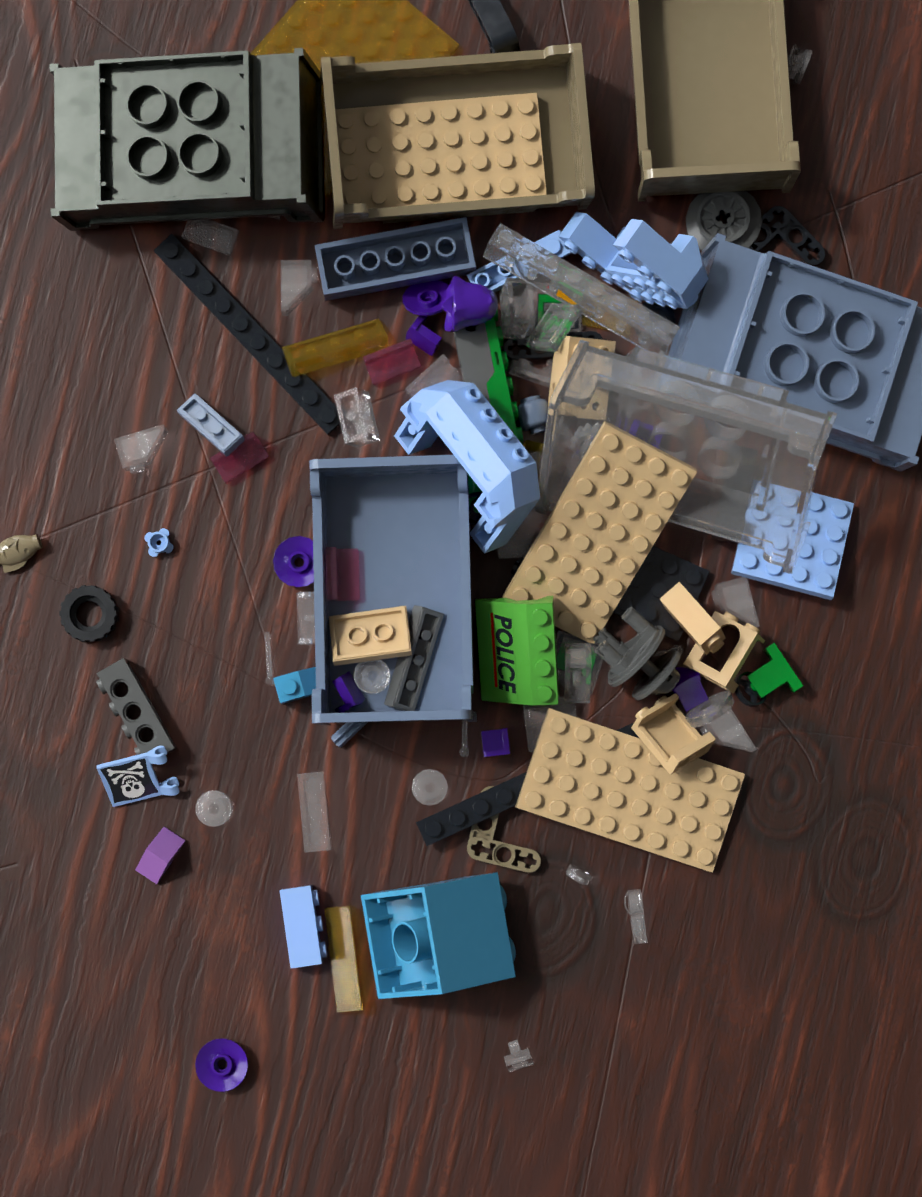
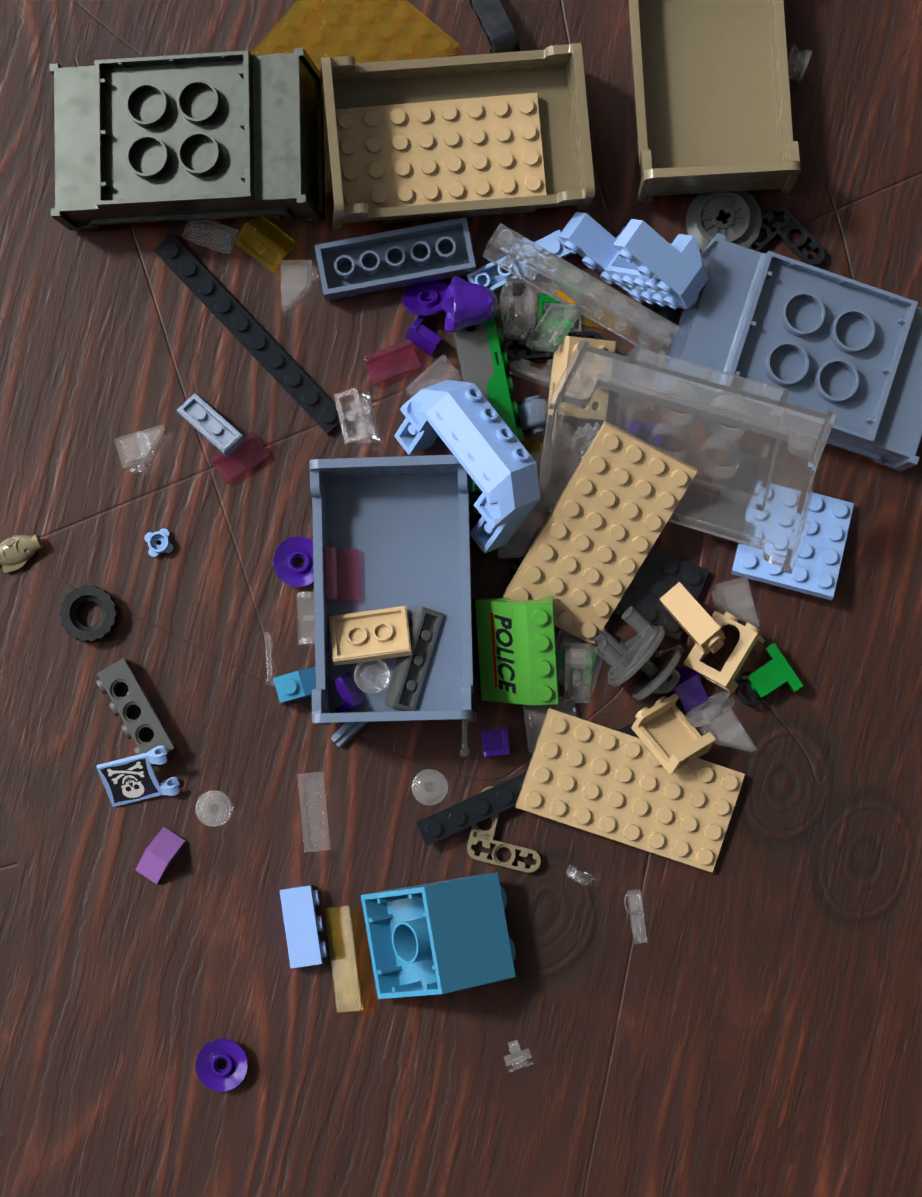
(265, 242): none -> clear yellow panel
(335, 347): clear yellow slope -> none

